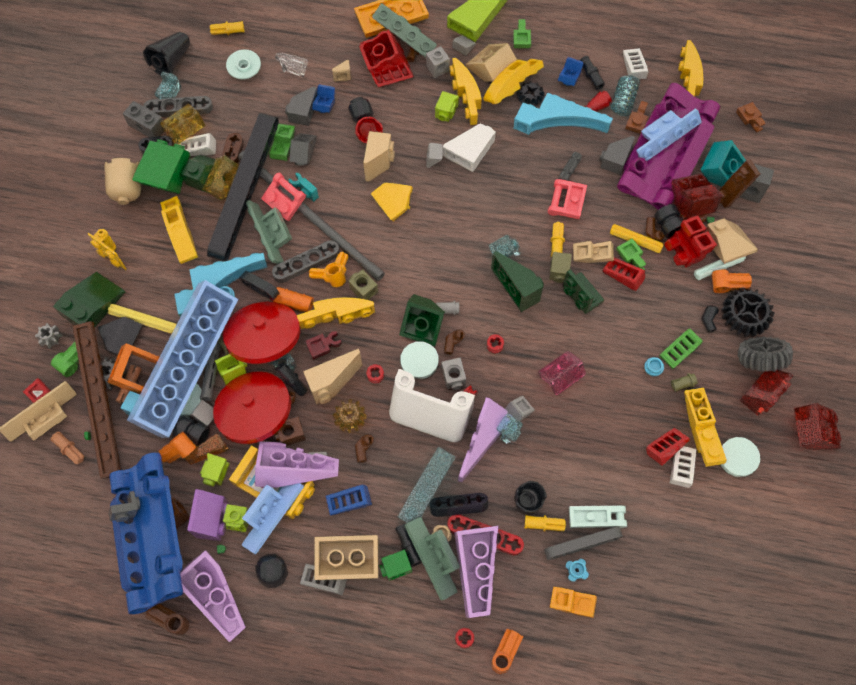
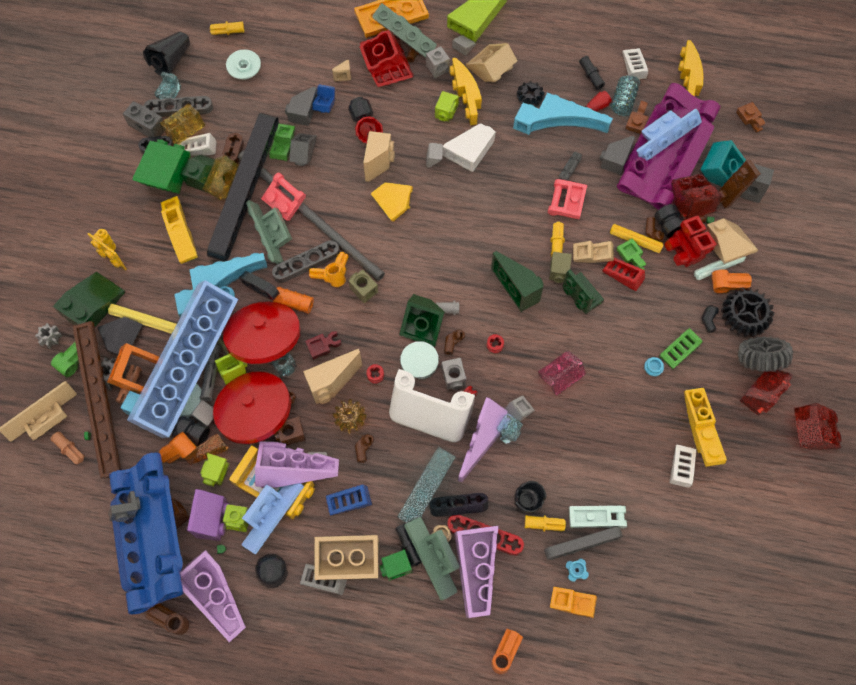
(36, 390): red tile -> none
(119, 180): tan cylinder -> none
(291, 378): black axle -> none
(292, 63): clear slope -> none
(306, 187): teal plate -> none
(342, 308): yellow slope -> none
(469, 642): red bush -> none
(505, 246): clear light blue bracket -> none
(508, 80): yellow slope -> none
(522, 37): bright green plate -> none
(571, 72): blue bracket -> none
(662, 457): red slope -> none
(684, 382): olive pin -> none
(741, 457): light aqua tile -> none

